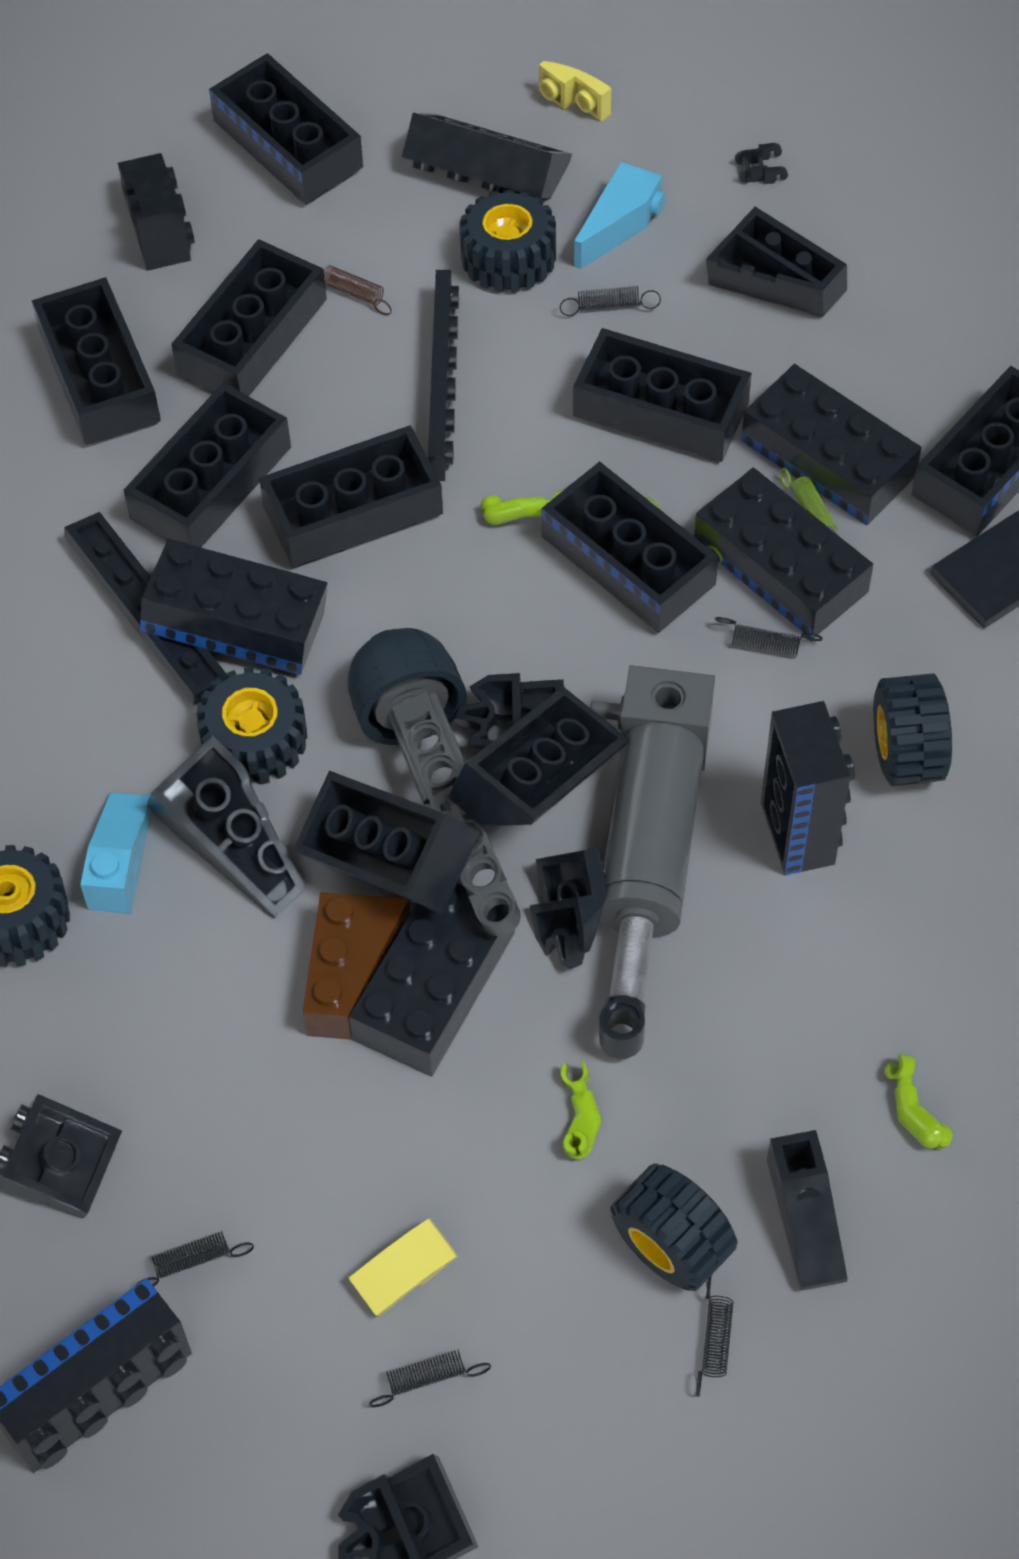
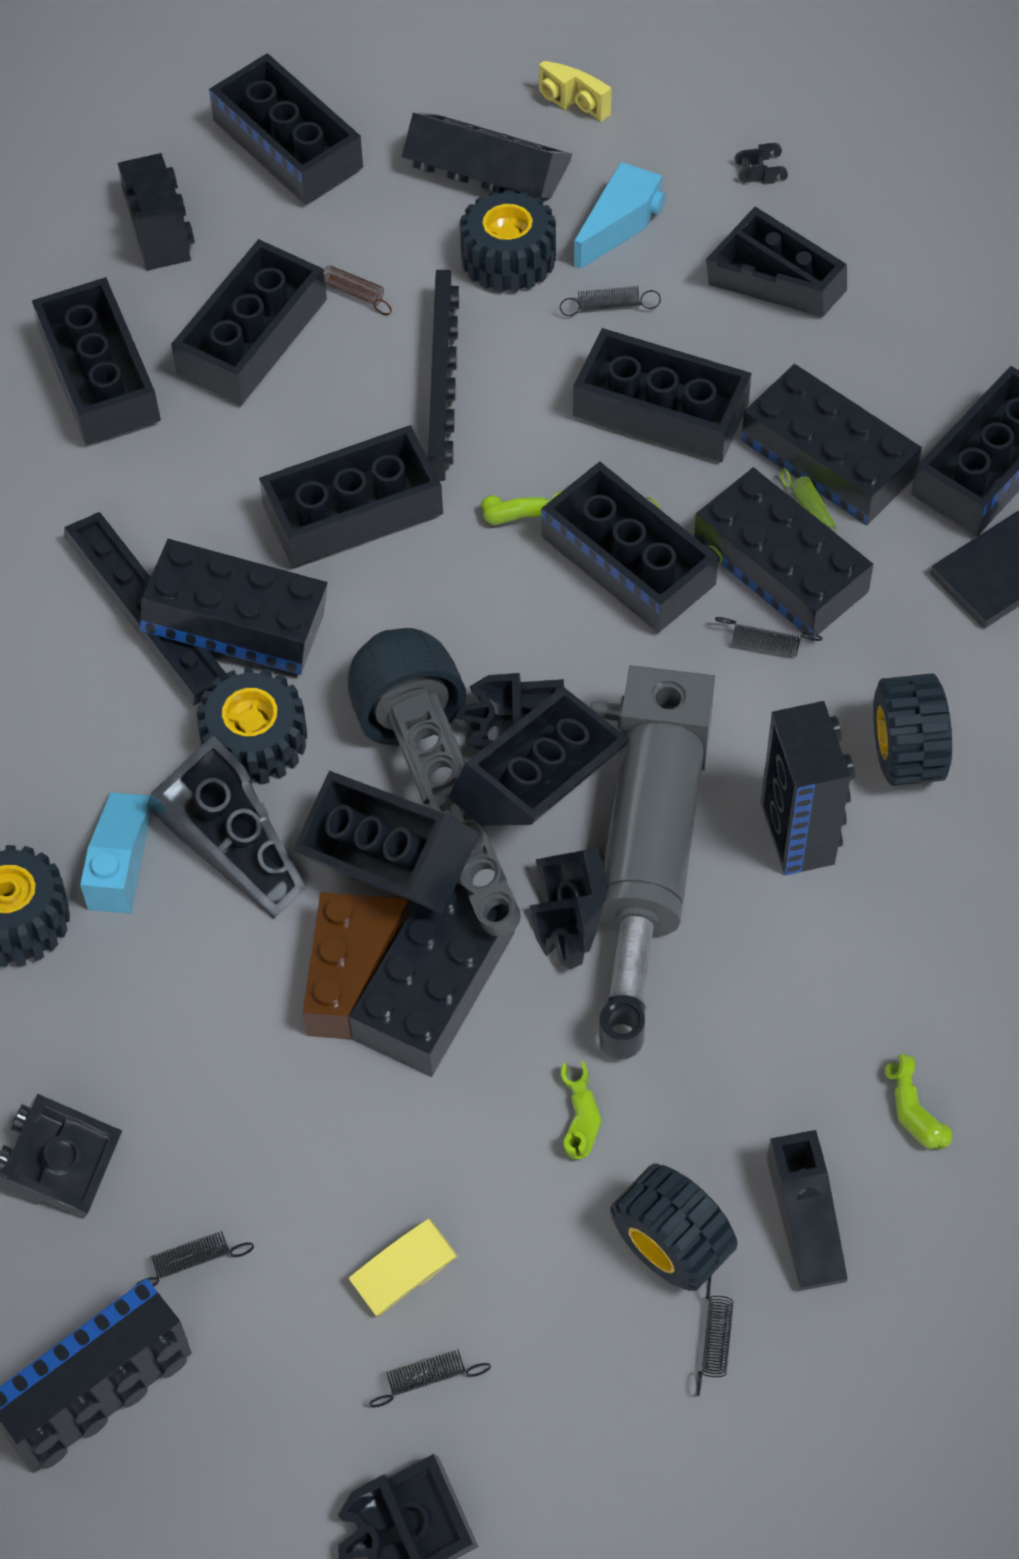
(208, 467): black brick -> none

